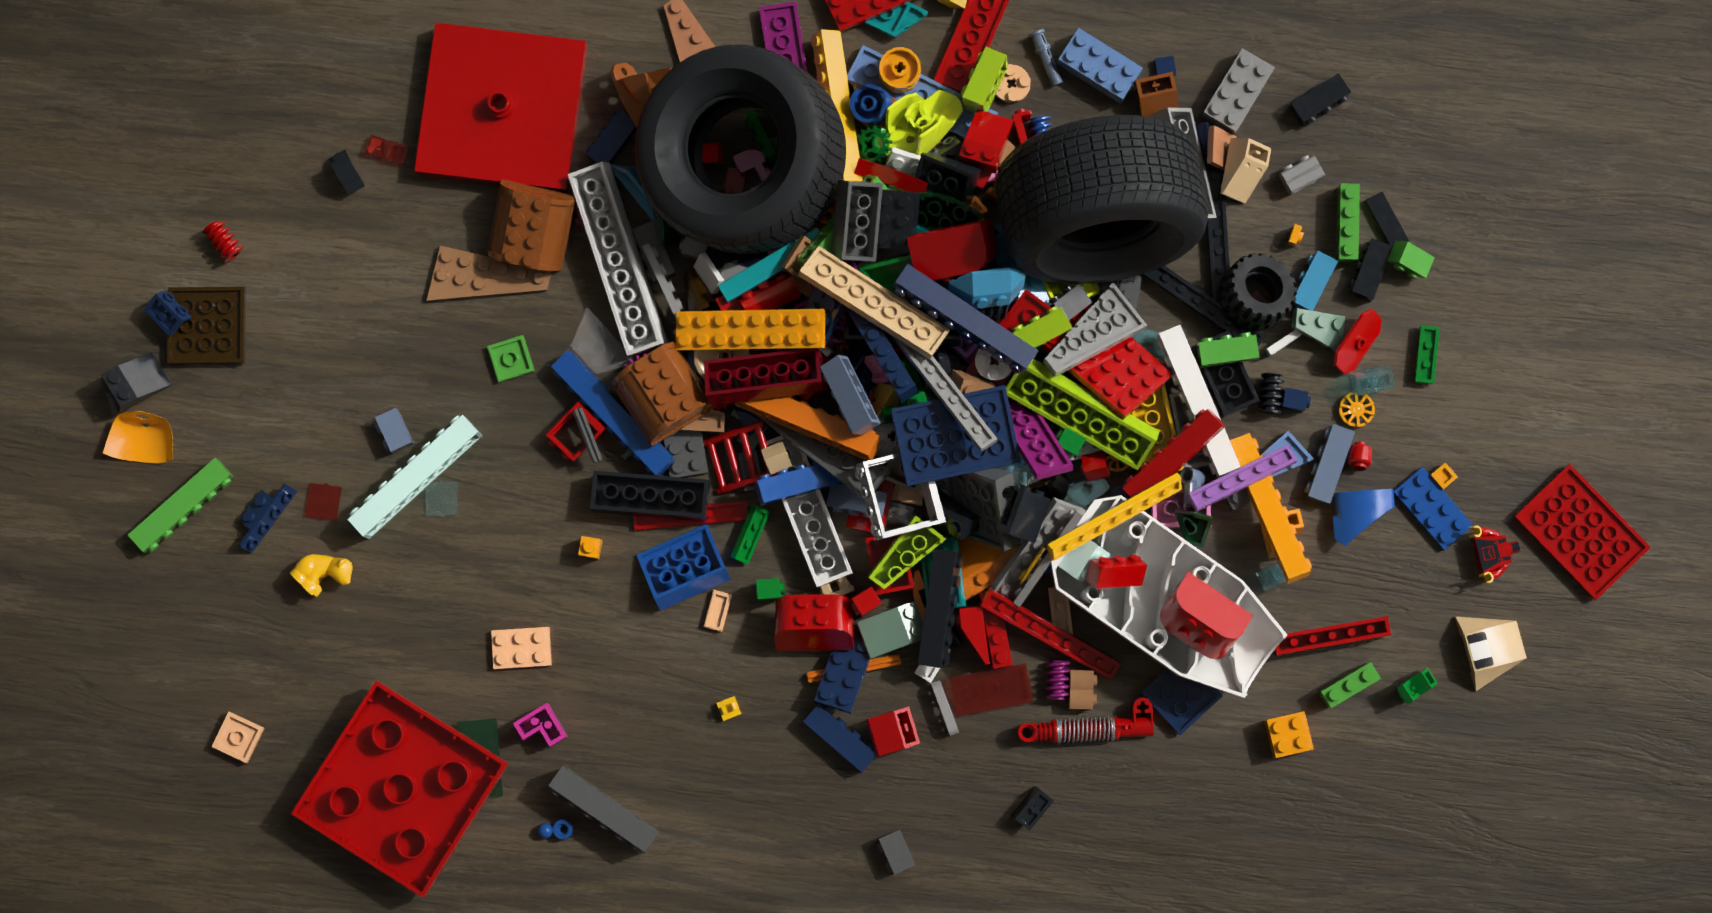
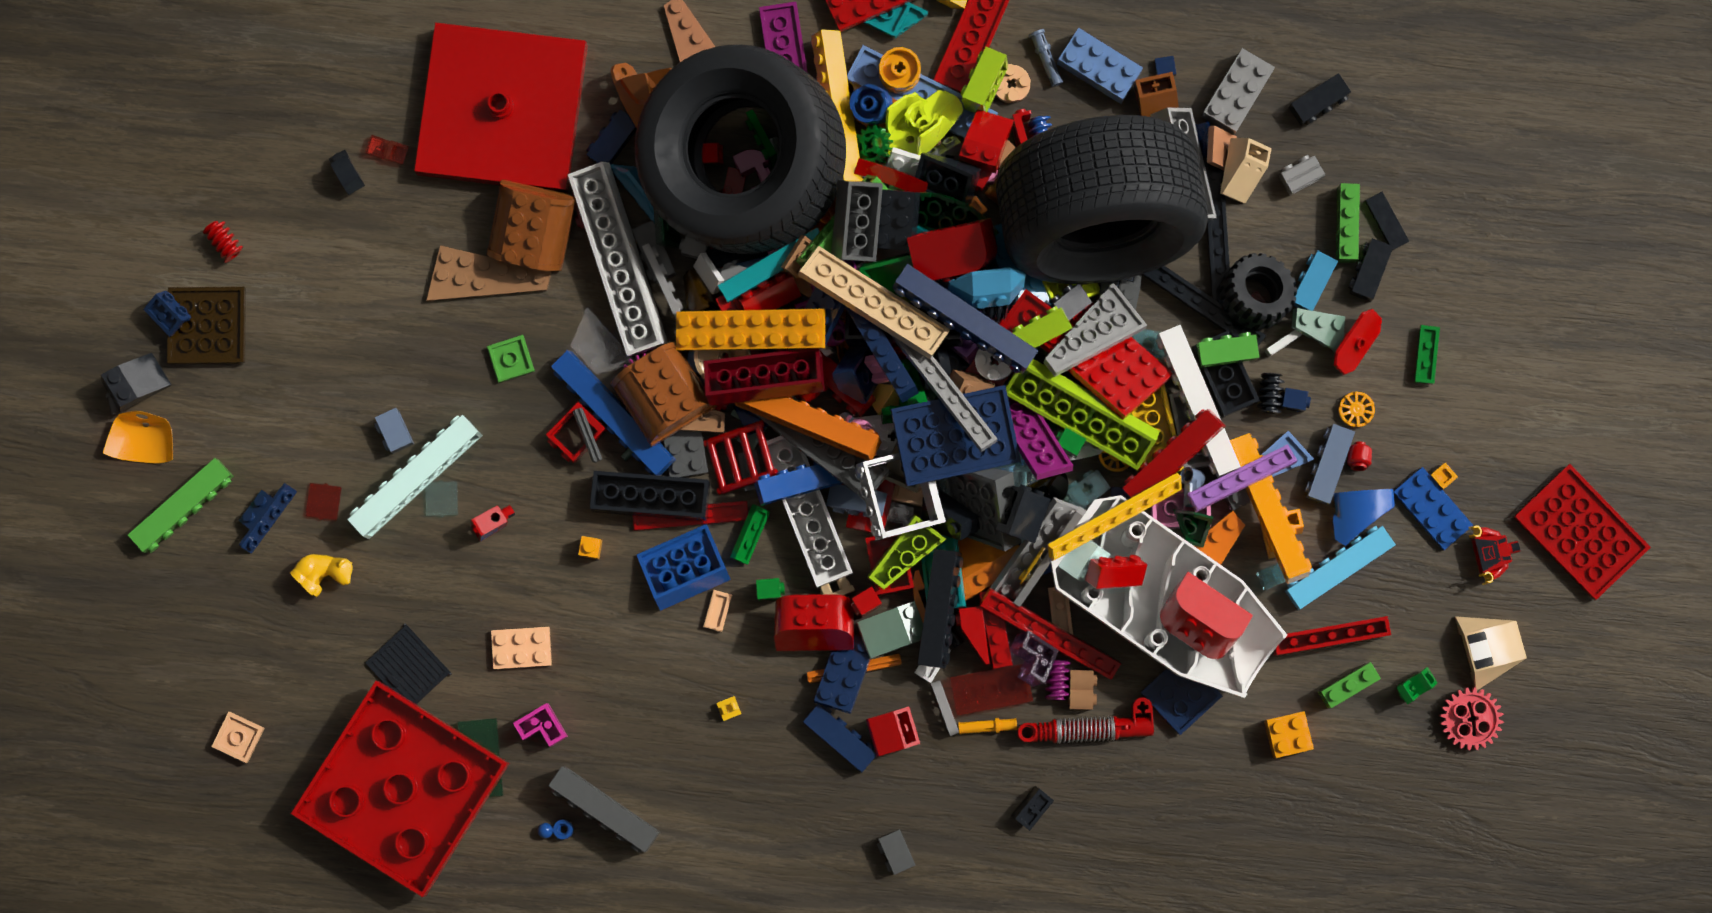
(408, 666): none -> black piece
(485, 527): none -> torso
(776, 457): tan panel -> none
(850, 395): sand blue brick -> none
(988, 726): none -> light orange pin
(1037, 655): none -> clear purple brick
(1094, 465): red brick -> none
(1222, 537): none -> orange wedge
(1295, 235): light orange plate -> none
(1341, 567): none -> medium azure brick
(1371, 380): clear light blue brick -> none
(1410, 259): bright green brick -> none
(1488, 715): none -> coral gear

